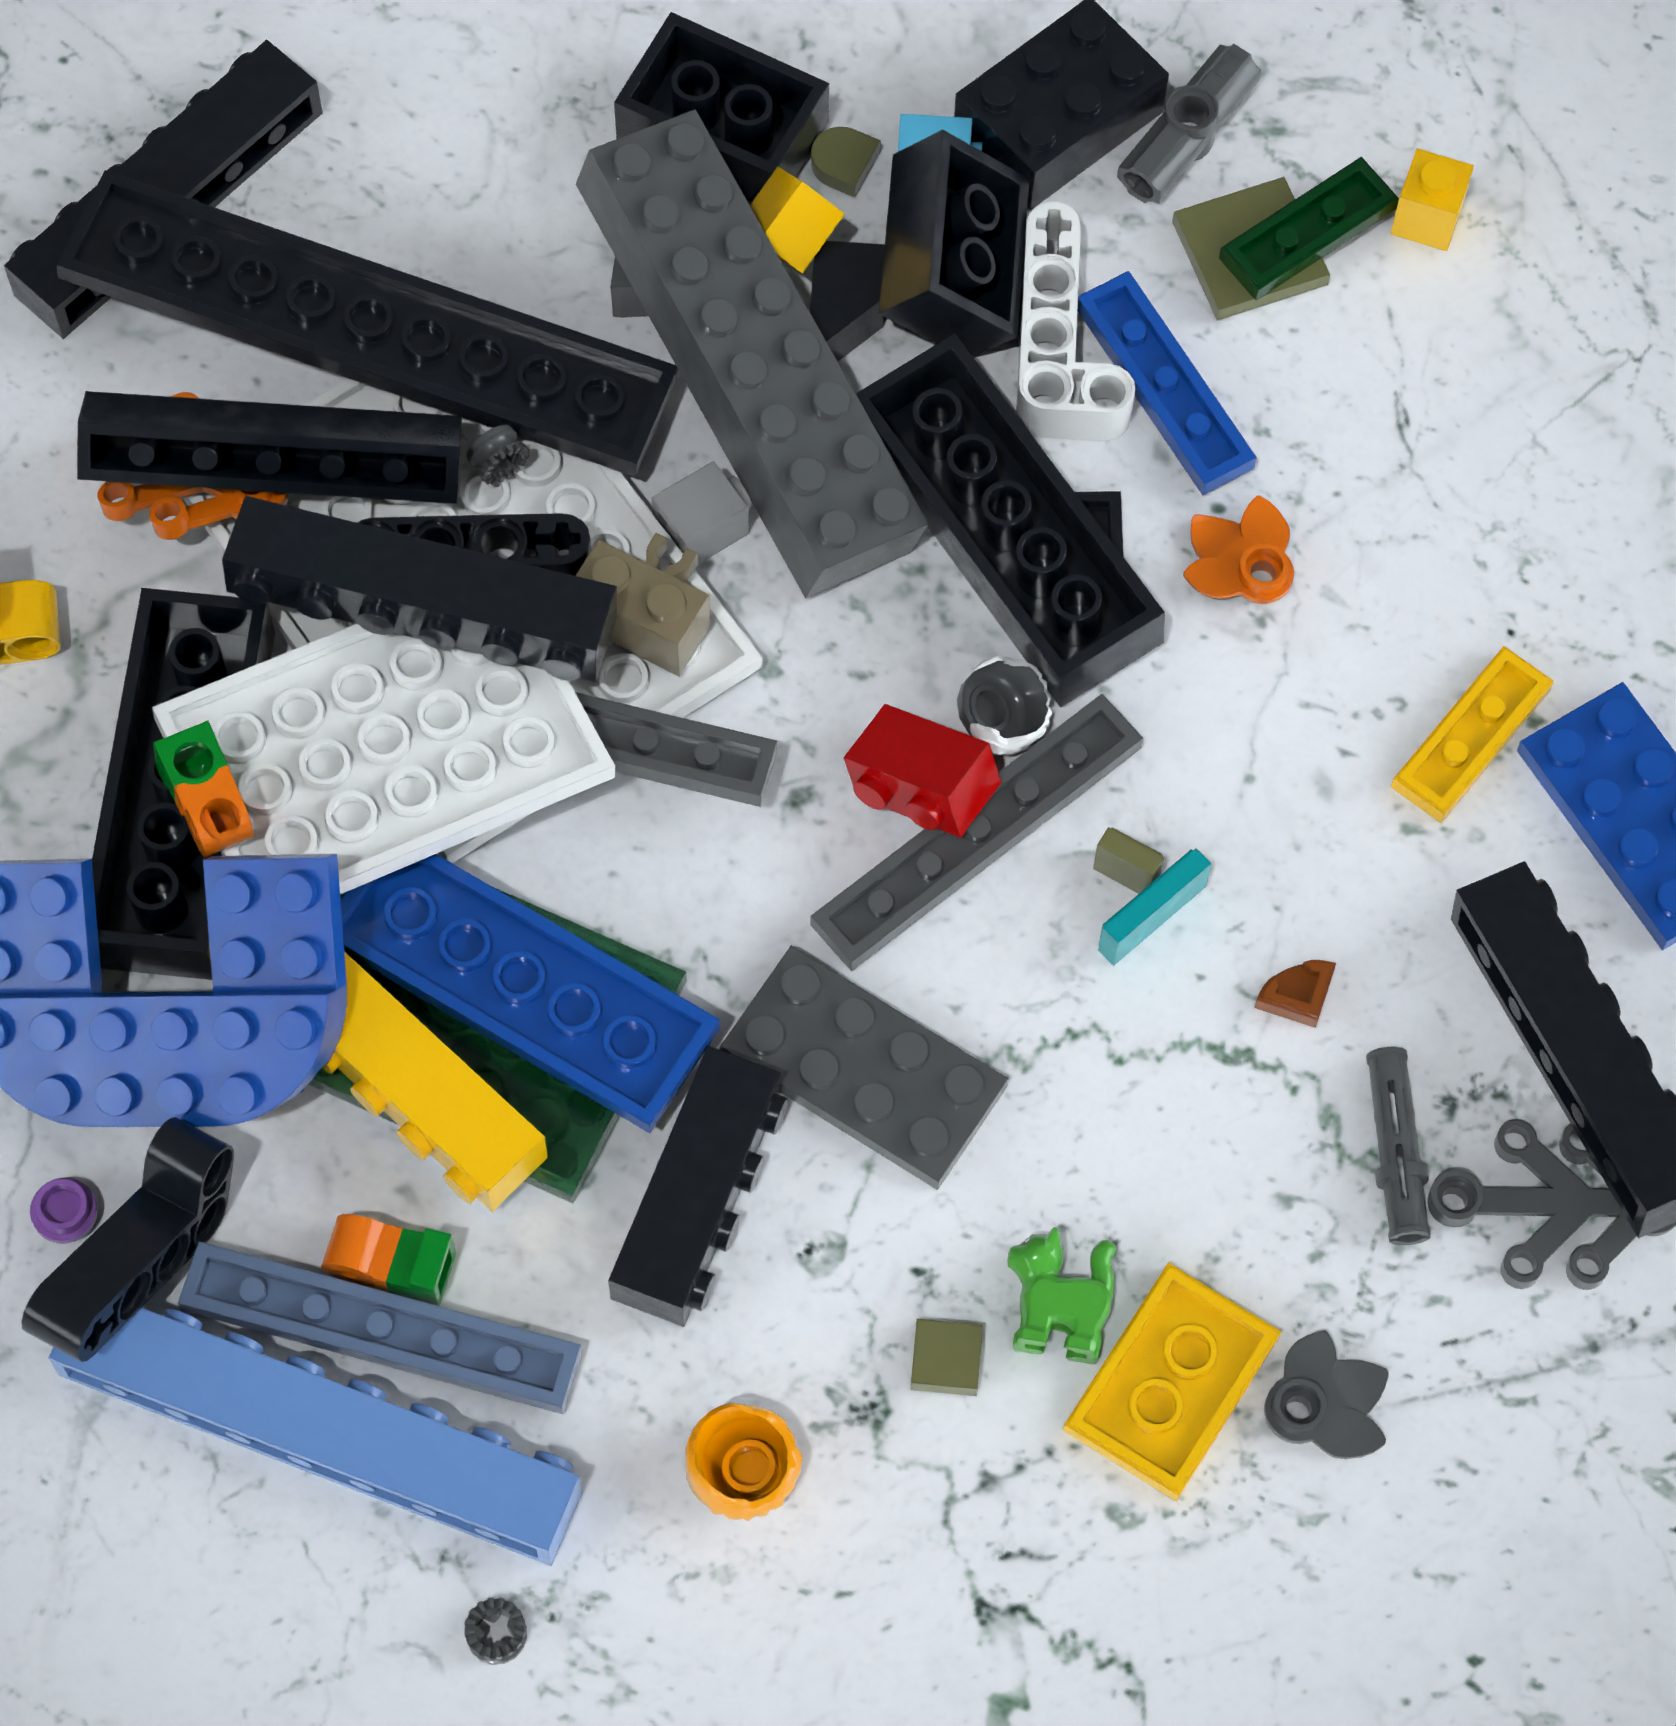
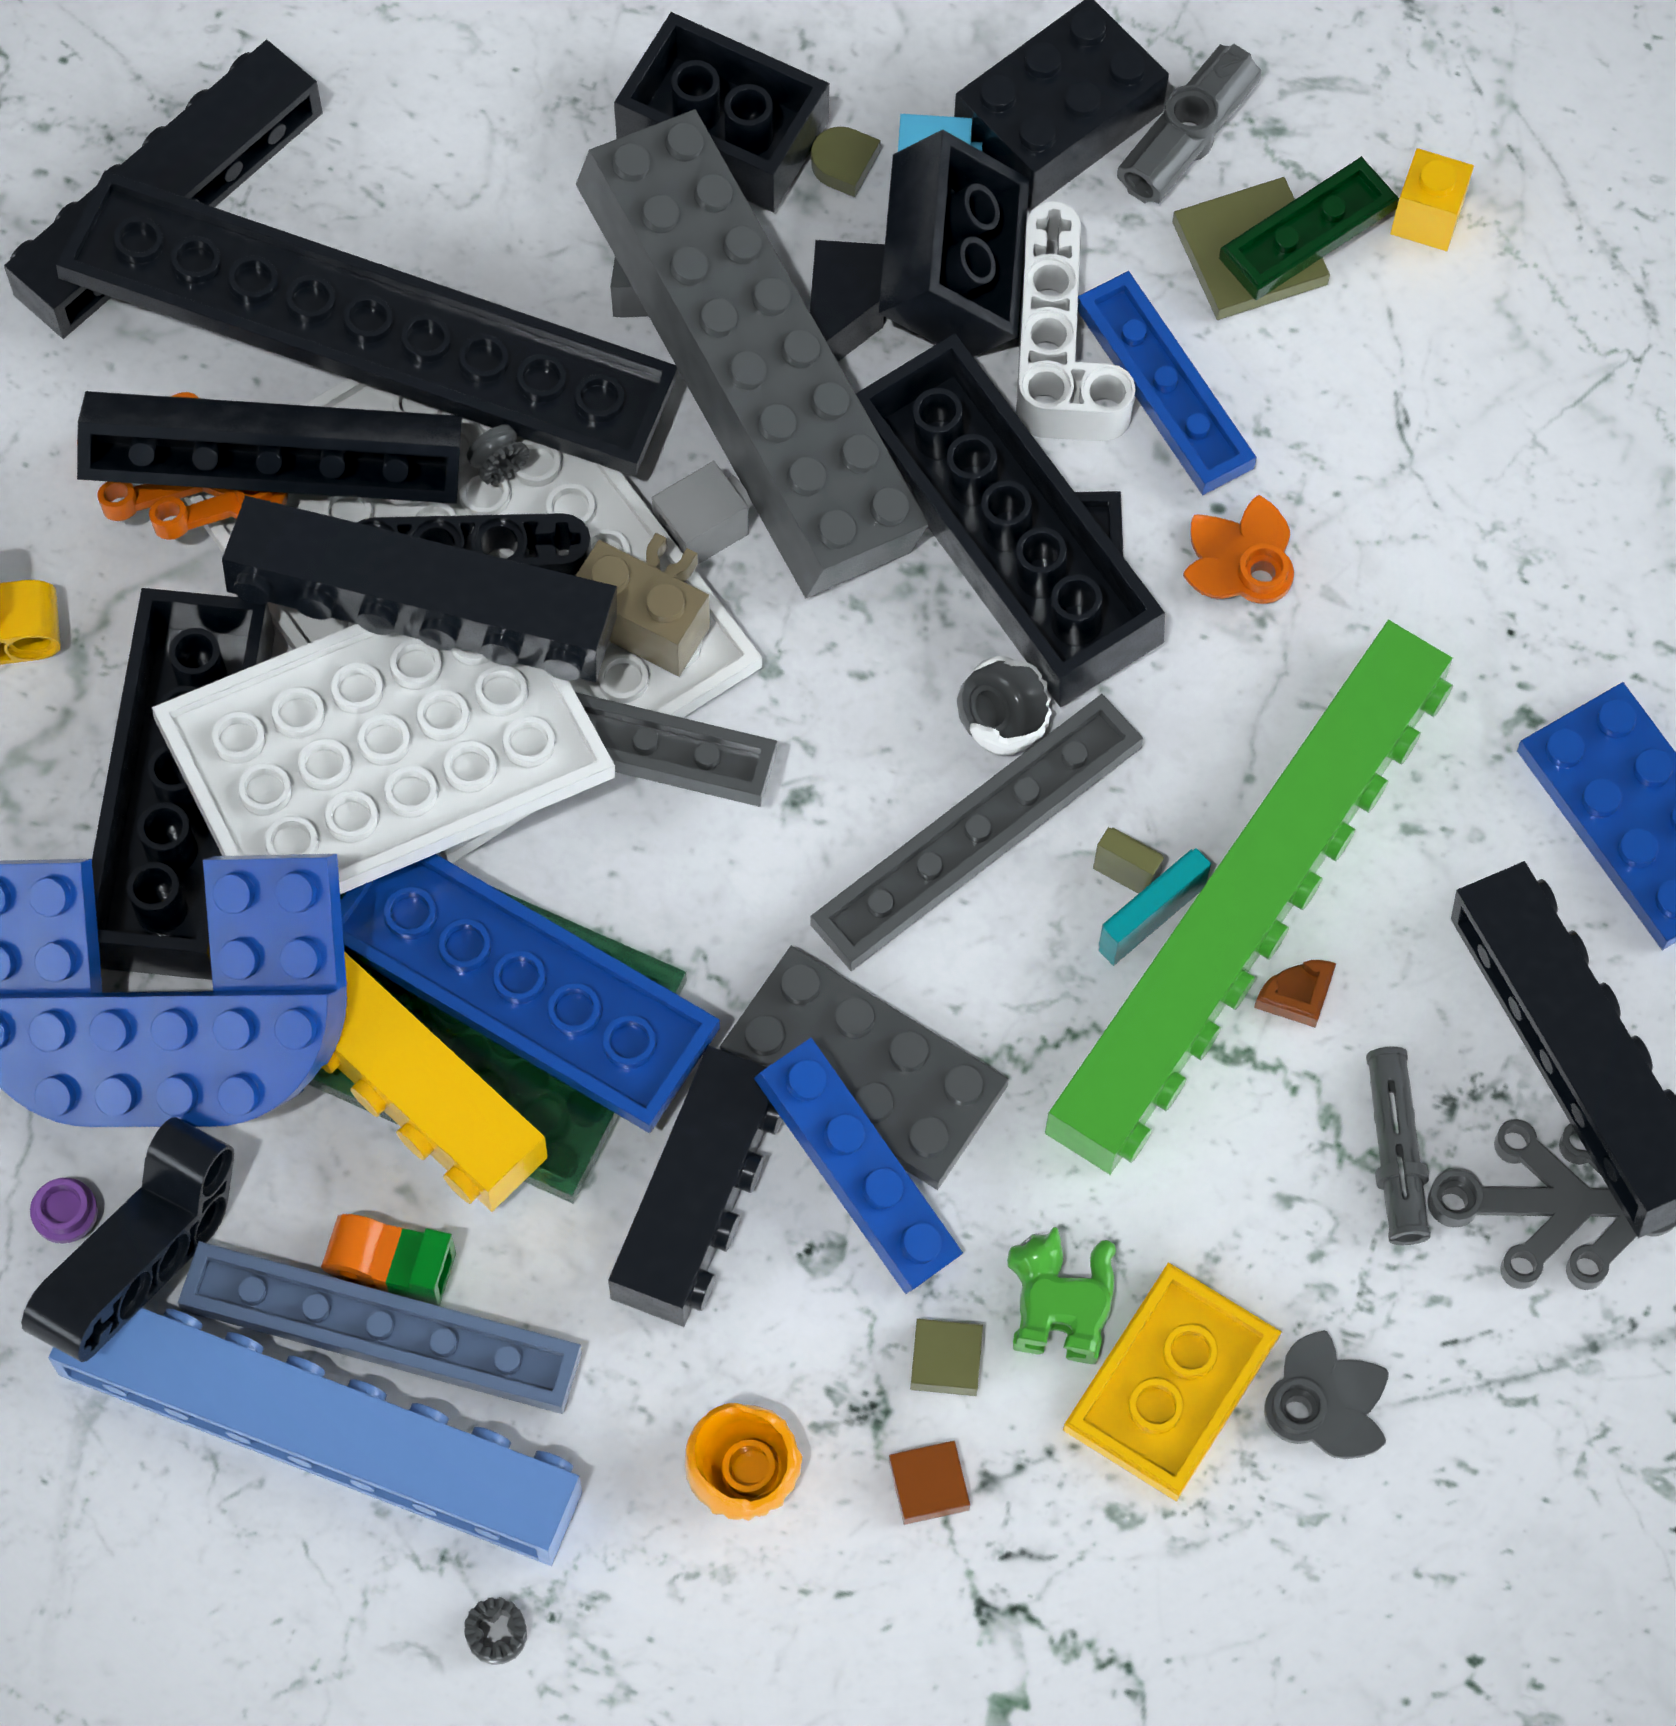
(203, 788): leg -> none
(794, 218): yellow brick -> none
(858, 1165): none -> blue plate
(922, 771): red brick -> none
(929, 1482): none -> dark orange tile
(1248, 898): none -> bright green brick
(1472, 734): yellow tile -> none

